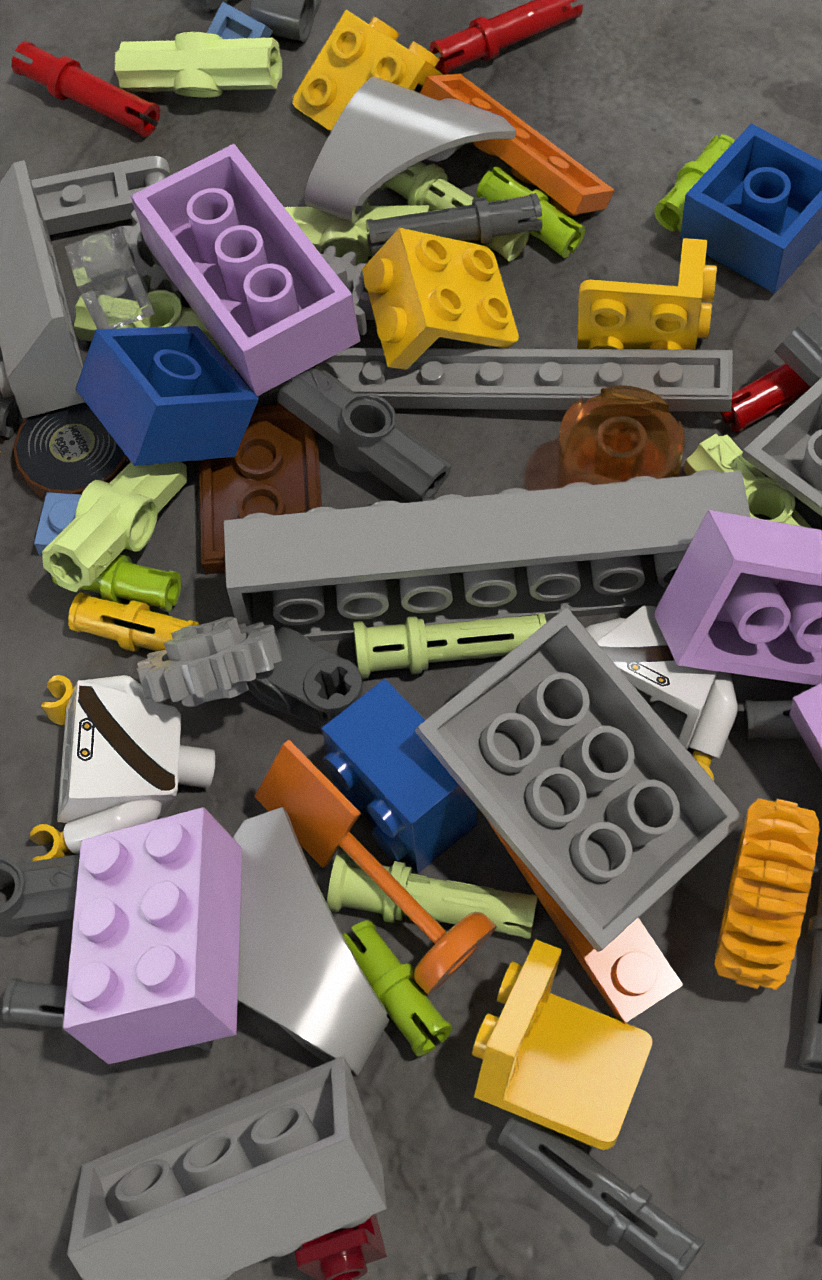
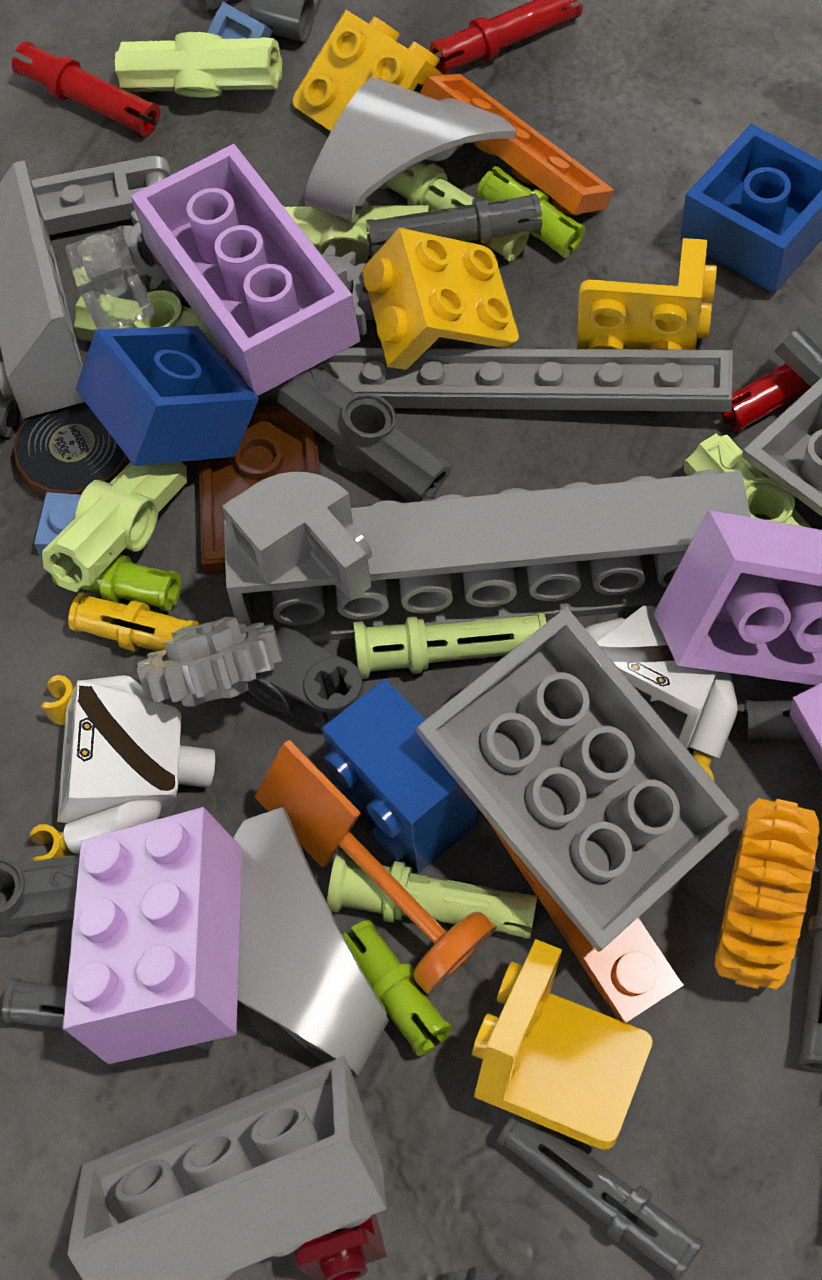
(297, 518): none -> light grey brick
(619, 438): clear orange brick -> none
(670, 209): lime pin -> none

